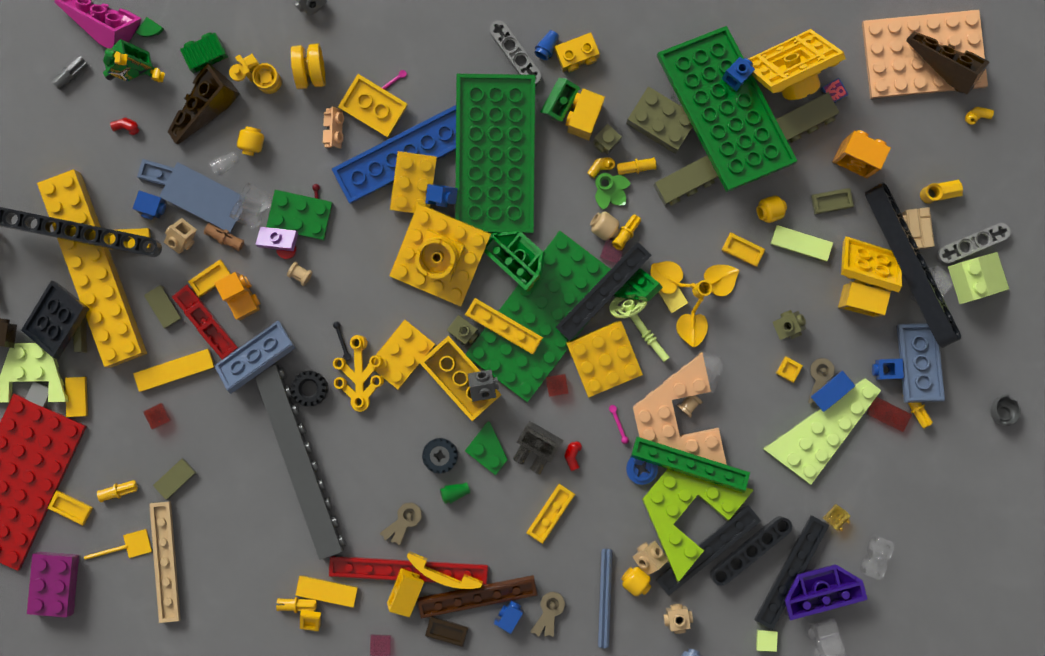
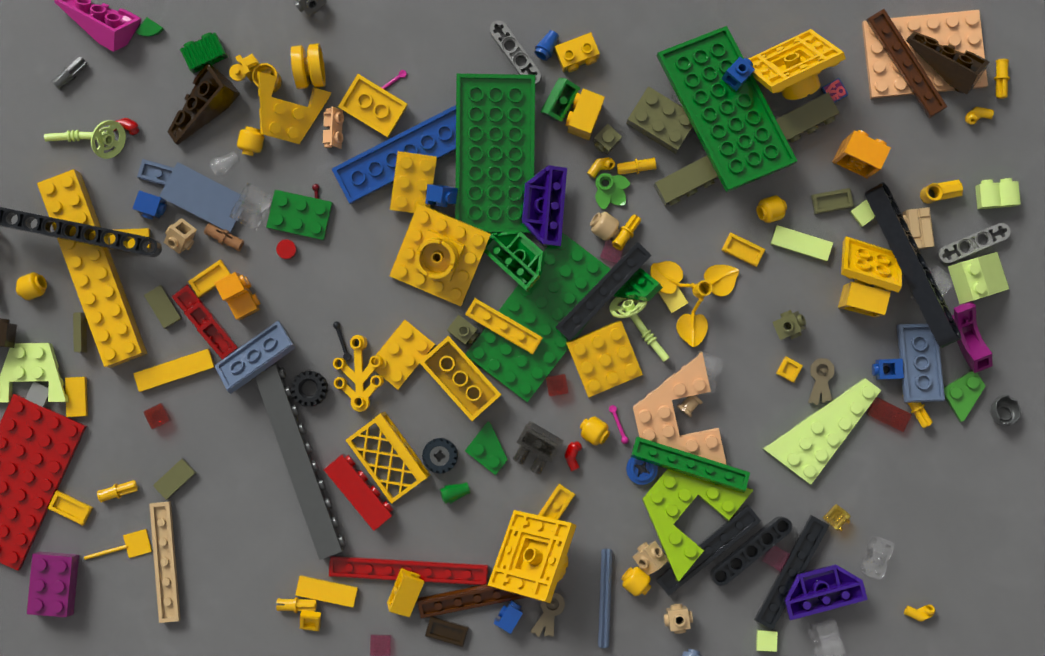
(31, 286): none -> yellow head
(55, 319): black plate -> none
(101, 136): none -> yellowish green dish
(129, 62): green torso -> none
(276, 238): plate -> none
(284, 118): none -> yellow wing
(299, 273): tan bush -> none
(358, 491): none -> red brick
(403, 451): none -> yellow fence
(408, 515): dark tan piece -> none
(419, 563): yellow slope -> none
(482, 385): dark grey brick -> none
(532, 556): none -> yellow piece
(545, 205): none -> dark purple wedge
(594, 430): none -> yellow head
(776, 557): none -> clear pink tile
(833, 391): blue slope -> none
(863, 213): none -> yellowish green tile
(906, 63): none -> reddish brown tile
(920, 614): none -> yellow arm
(963, 394): none -> bright green wing
(971, 343): none -> magenta arch
(997, 195): none -> yellowish green brick
(1002, 78): none -> yellow axle

